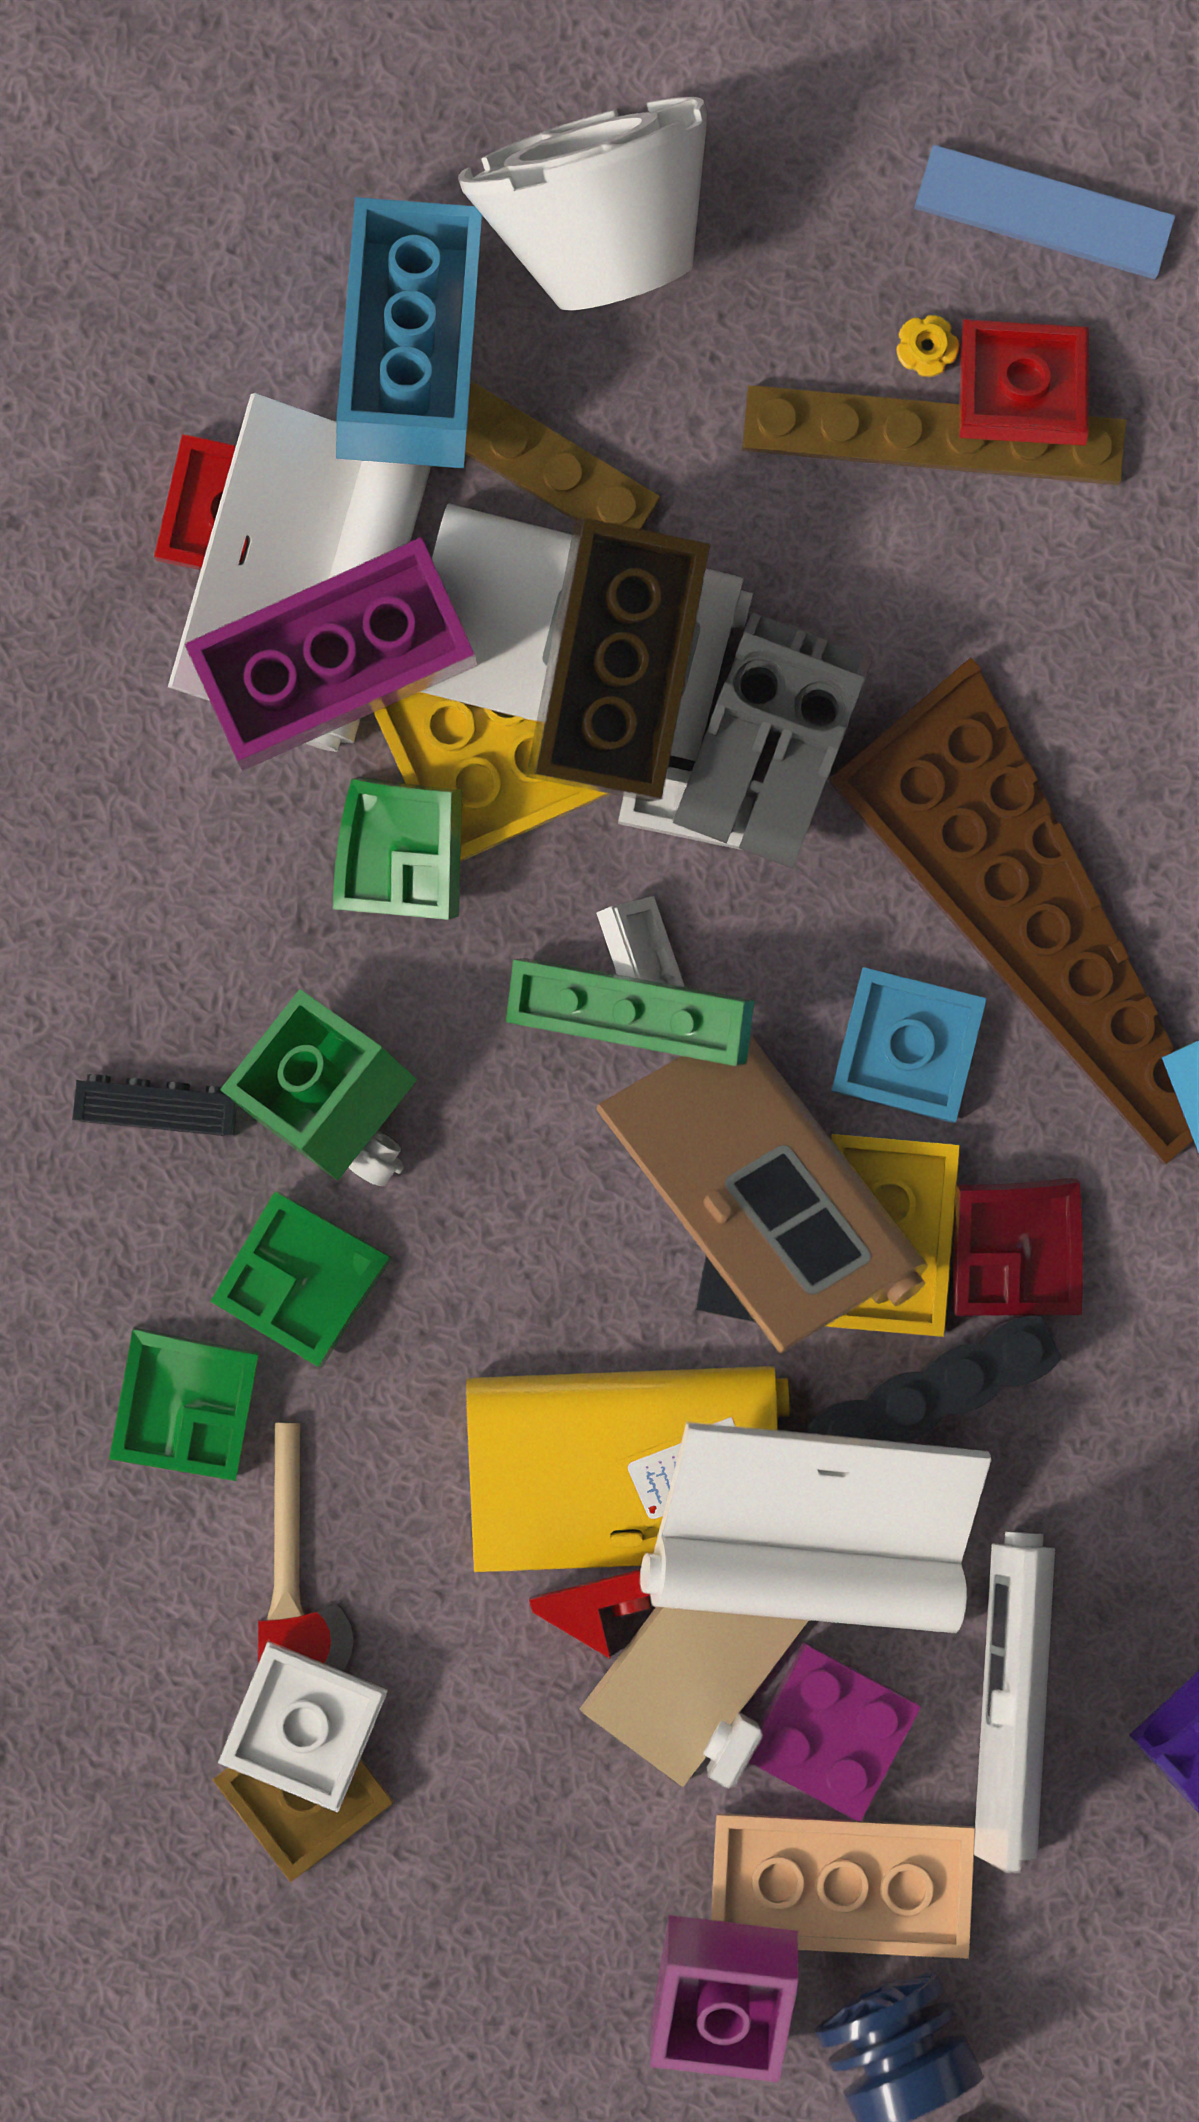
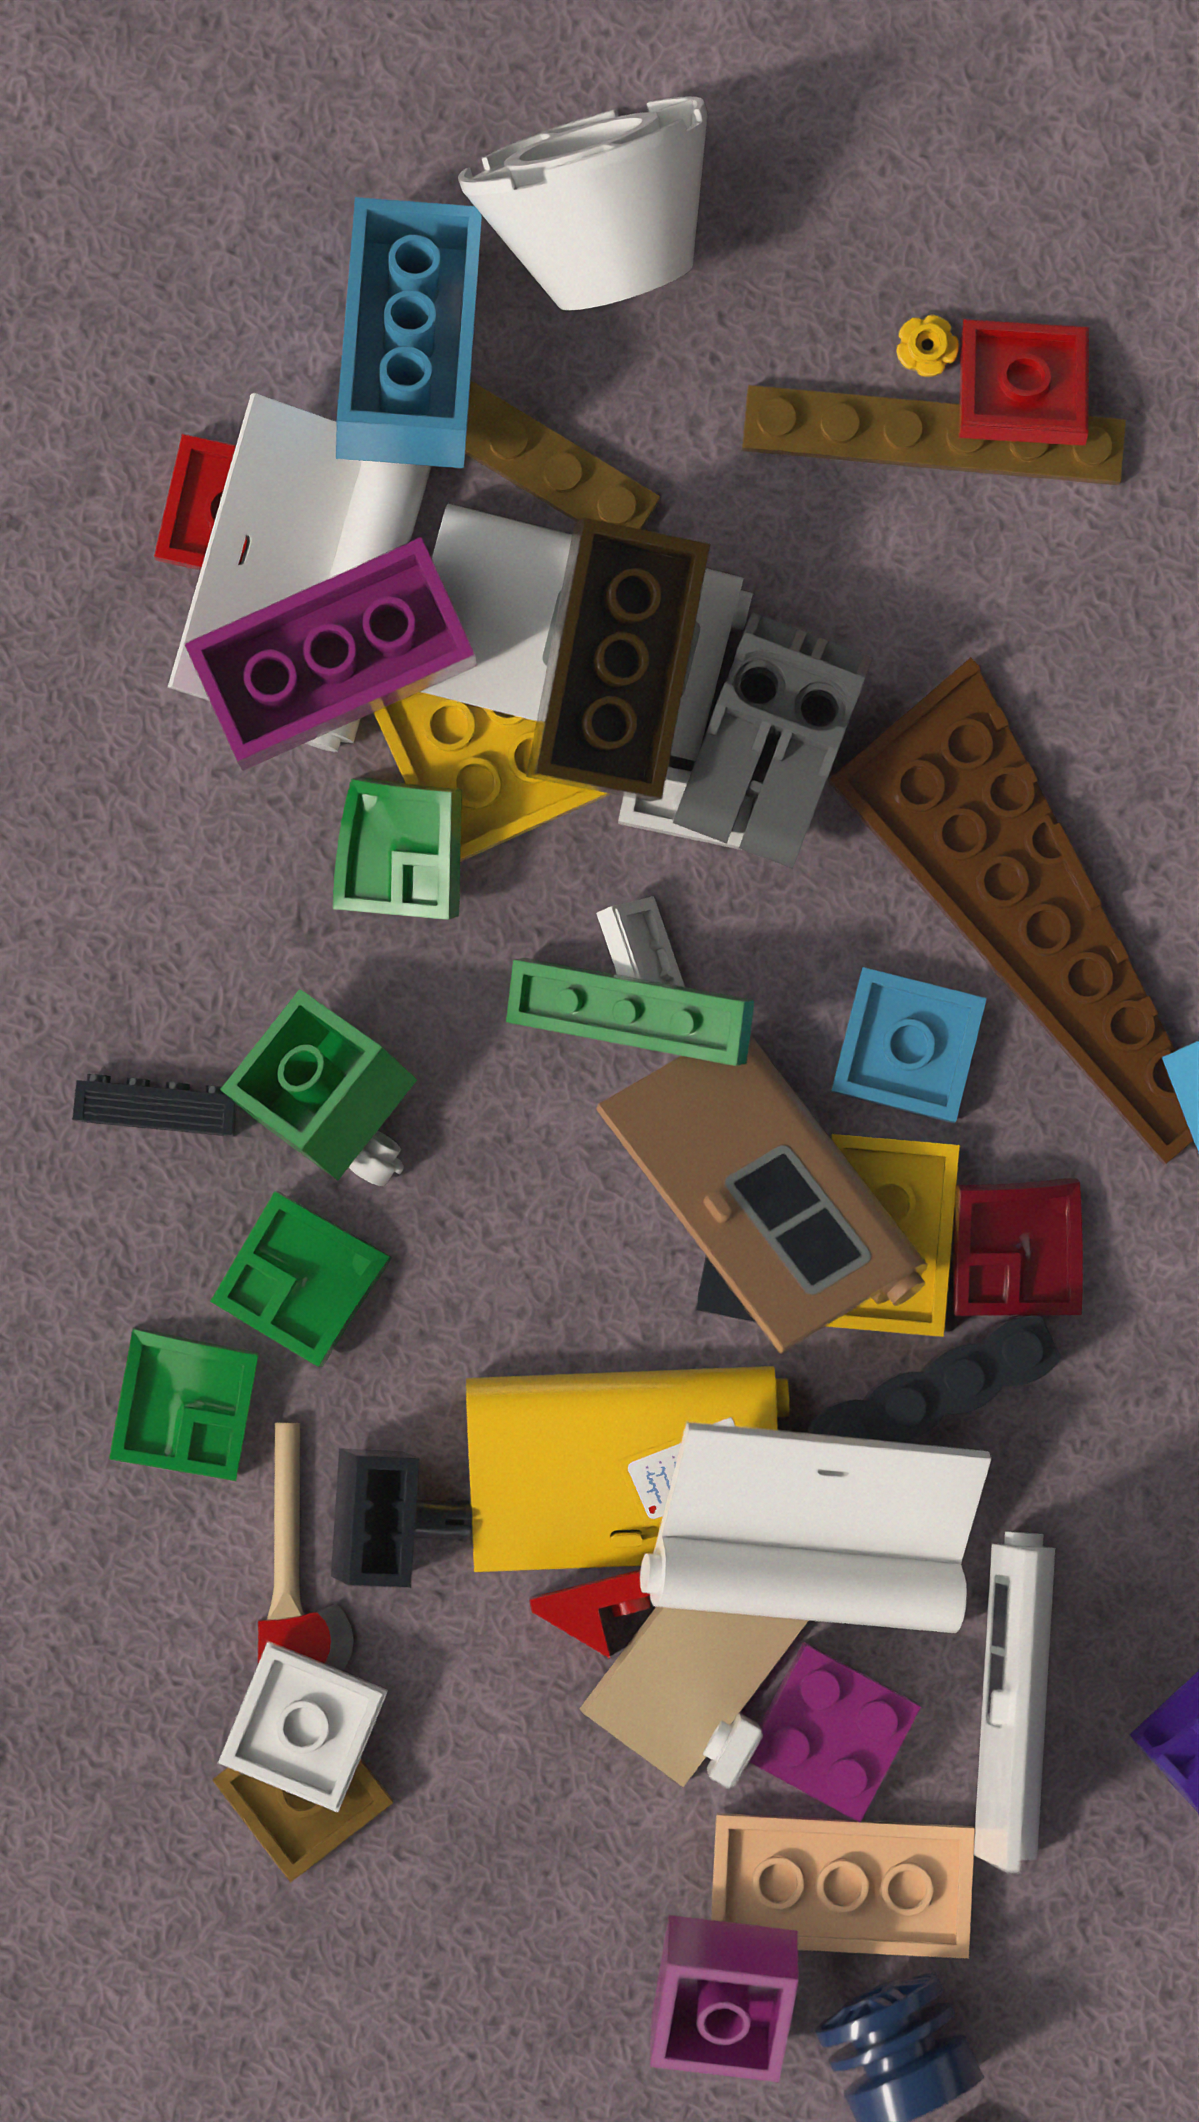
(381, 1517): none -> black brick
(1044, 212): medium blue tile -> none

